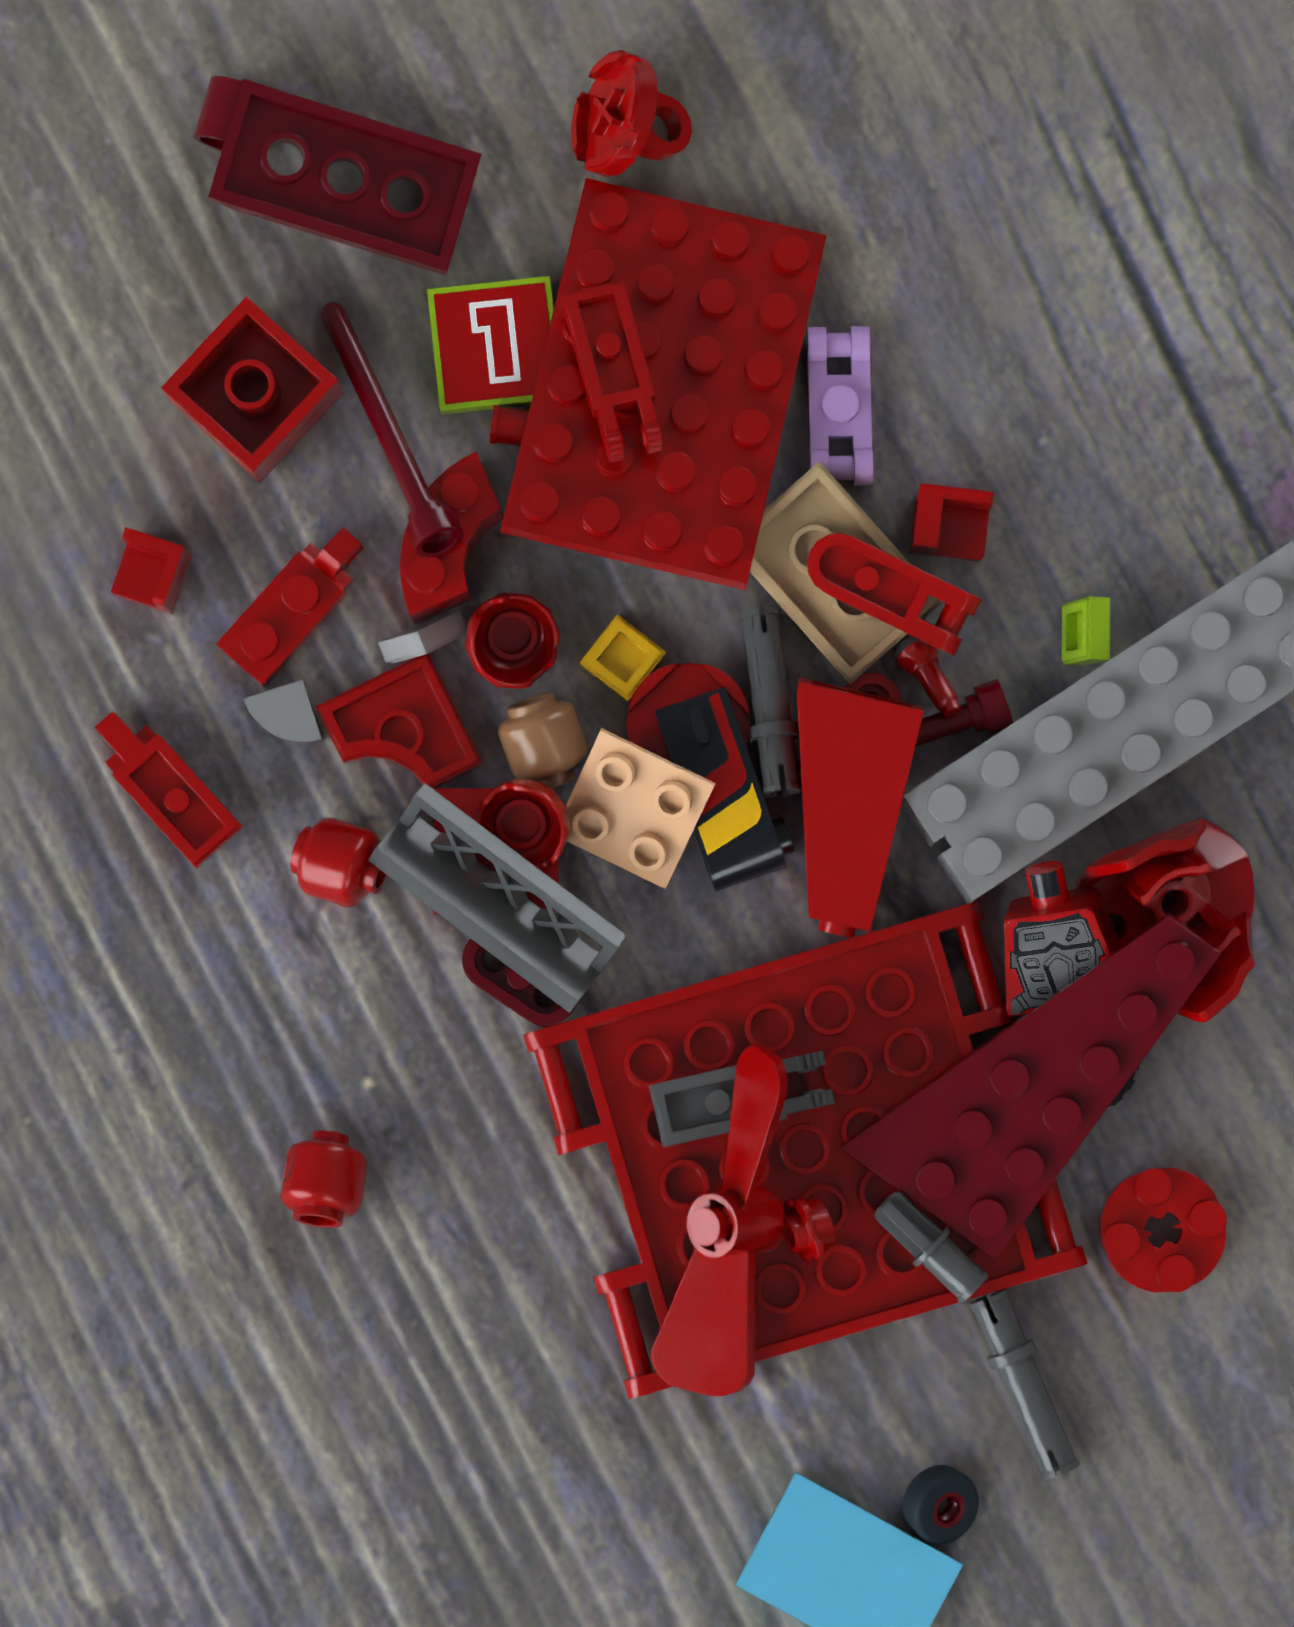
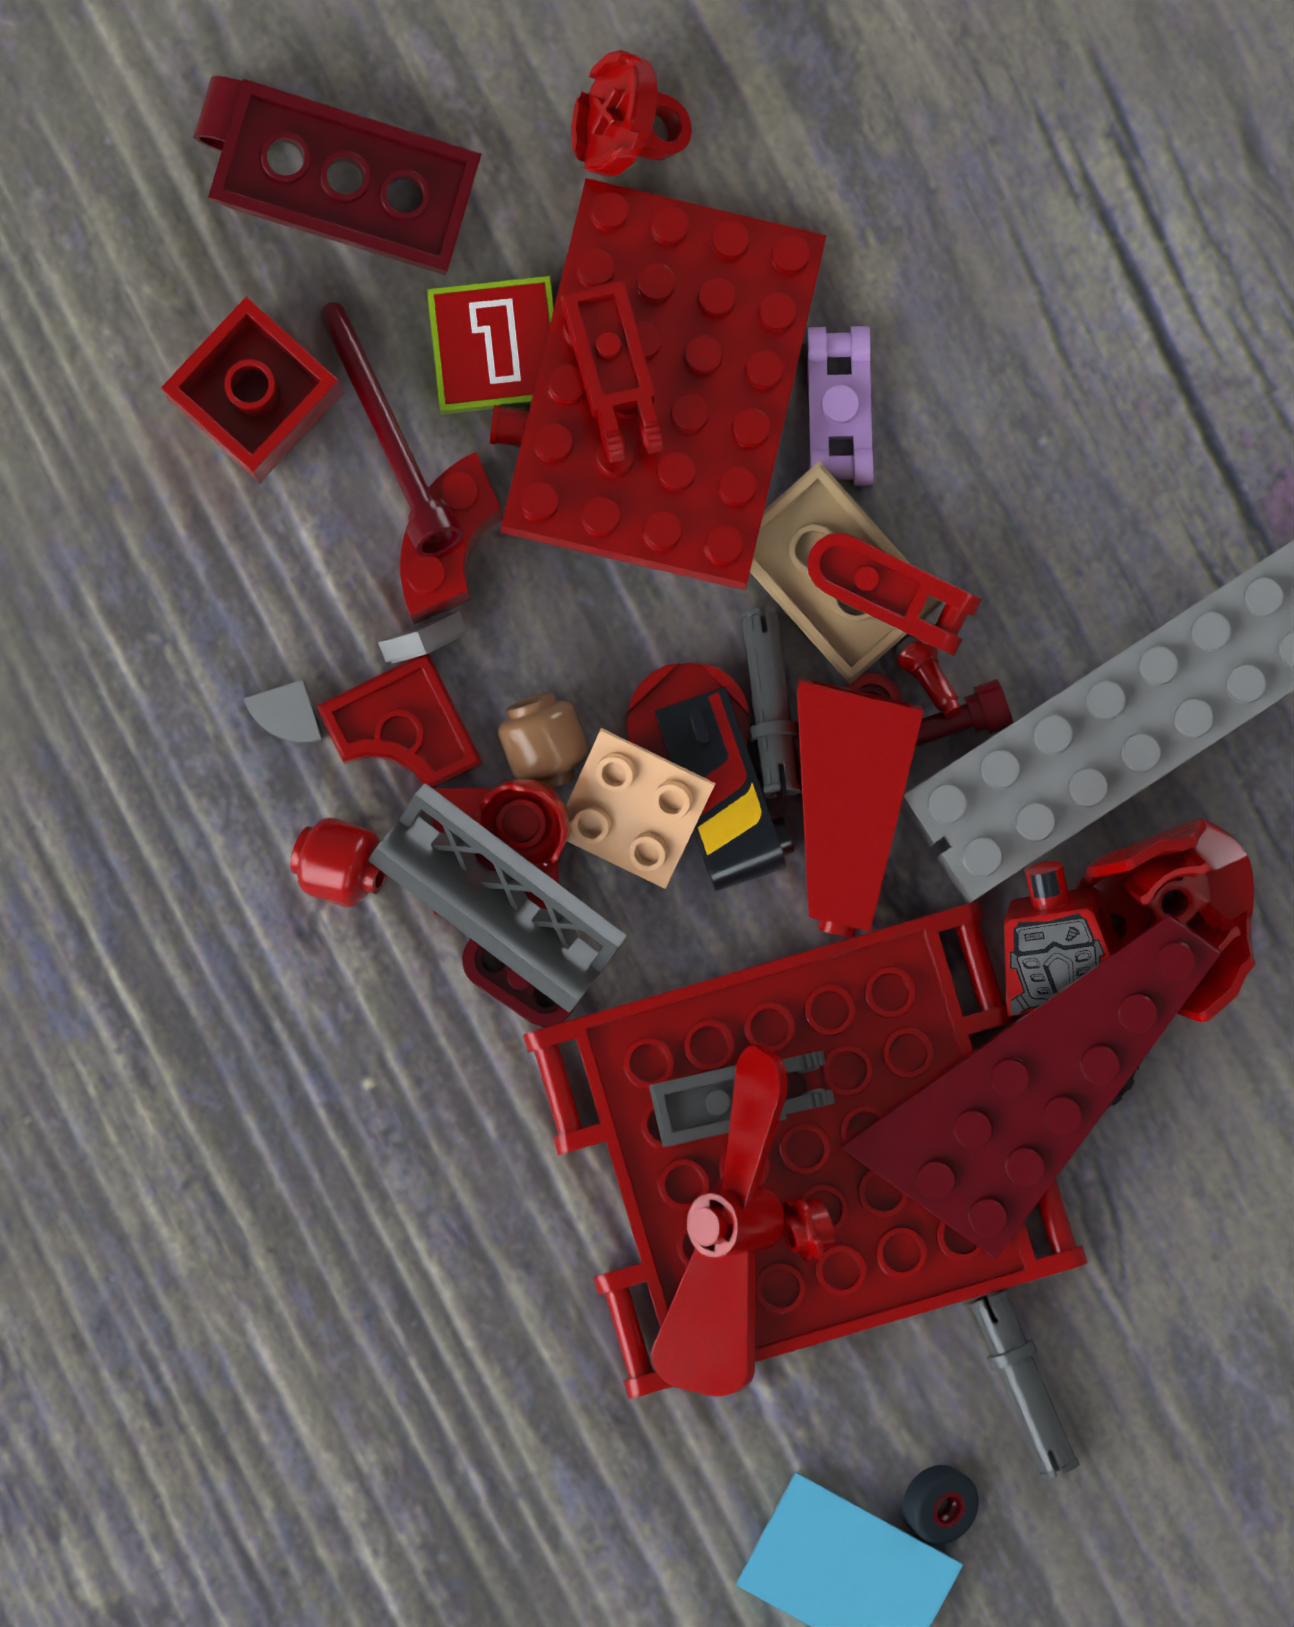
(151, 571): red panel -> none
(168, 790): red hinge -> none
(291, 607): red hinge -> none
(323, 1180): red head -> none
(512, 640): red hair -> none
(622, 658): yellow tile -> none
(930, 1246): dark grey axle -> none
(950, 522): red panel -> none
(1086, 631): lime tile -> none
(1172, 1265): red plate -> none

